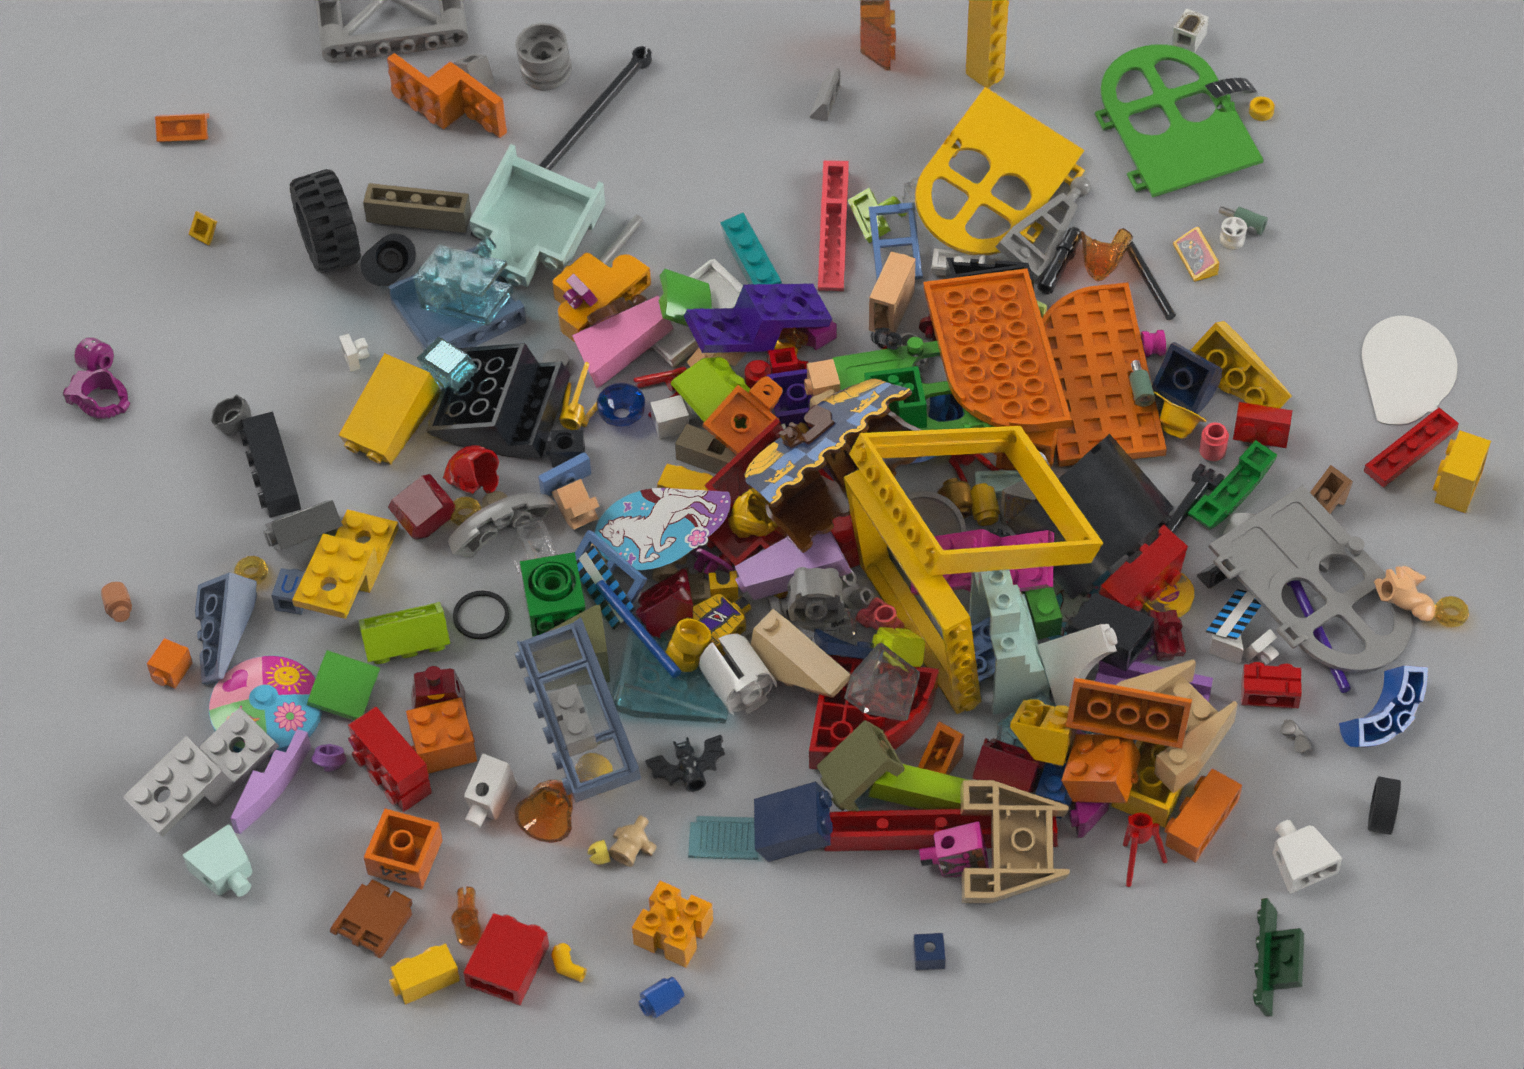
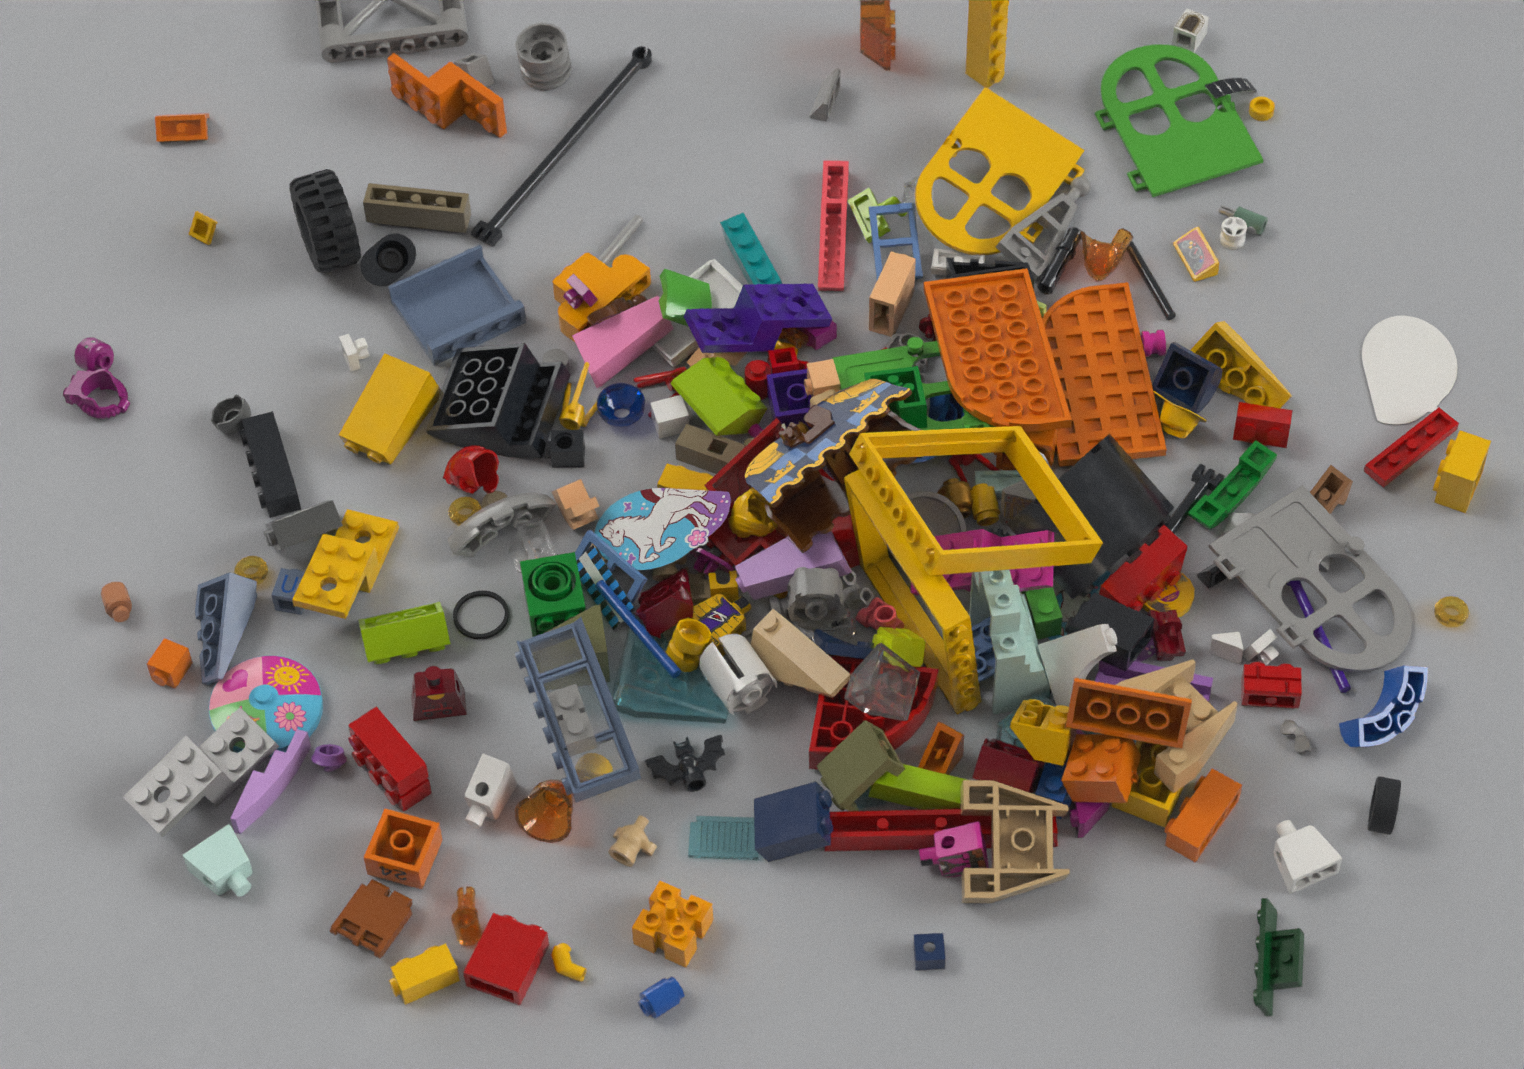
(343, 686): bright green slope -> none
(422, 507): dark red slope -> none
(442, 735): orange brick -> none
(447, 364): clear light blue brick -> none
(463, 283): clear light blue torso -> none
(534, 216): light aqua panel -> none
(564, 474): medium blue plate -> none
(599, 853): light yellow hinge -> none
(752, 406): orange plate -> none
(885, 338): black pin -> none
(1140, 830): red plant -> none
(1141, 385): sand green piece -> none
(1214, 442): coral brick -> none
(1235, 615): sticker -> none
(1402, 591): light nougat animal -> none

